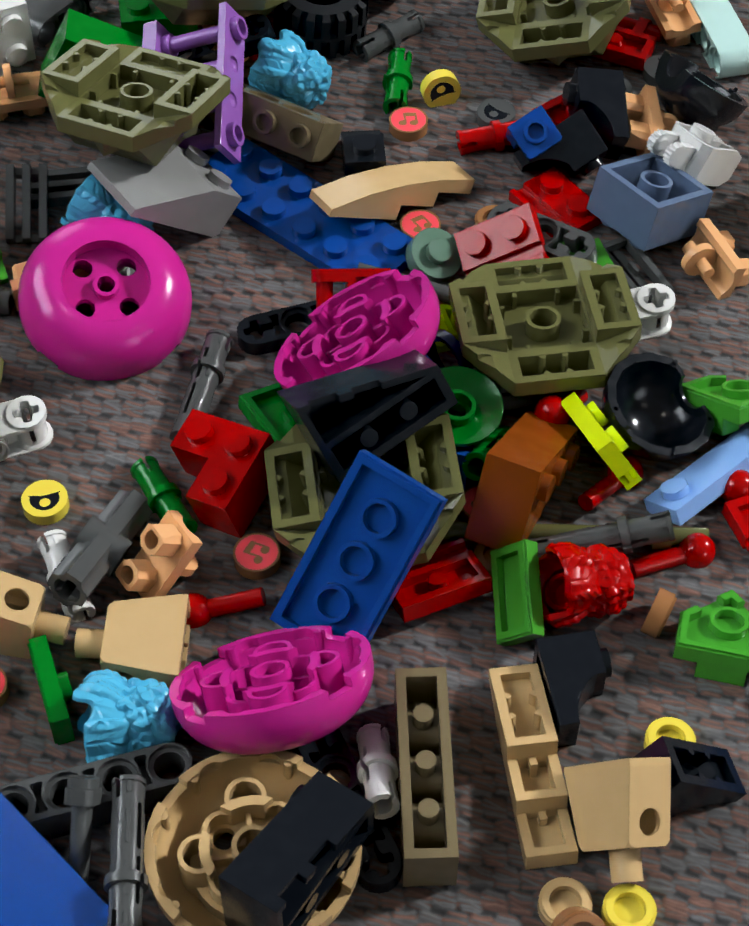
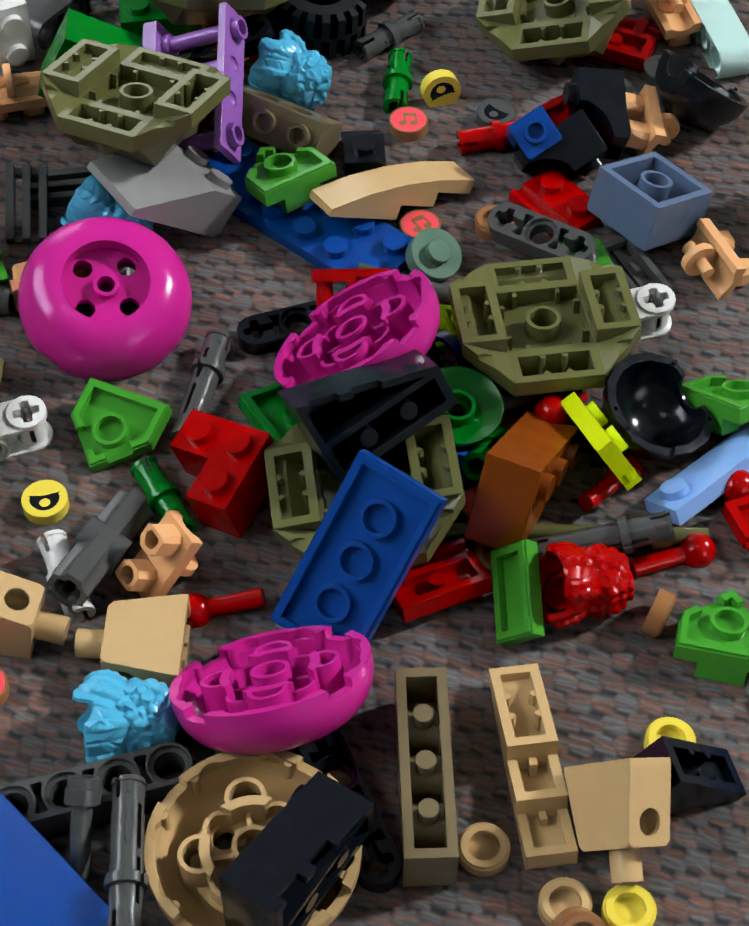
(54, 689): green plate -> none
(117, 424): none -> bright green plate
(256, 556): tile -> none
(288, 176): none -> bright green plate
(378, 770): white pin -> none
(483, 849): none -> tan tile
(501, 239): plate -> none
(571, 673): black arch -> none
(696, 152): white hinge -> none

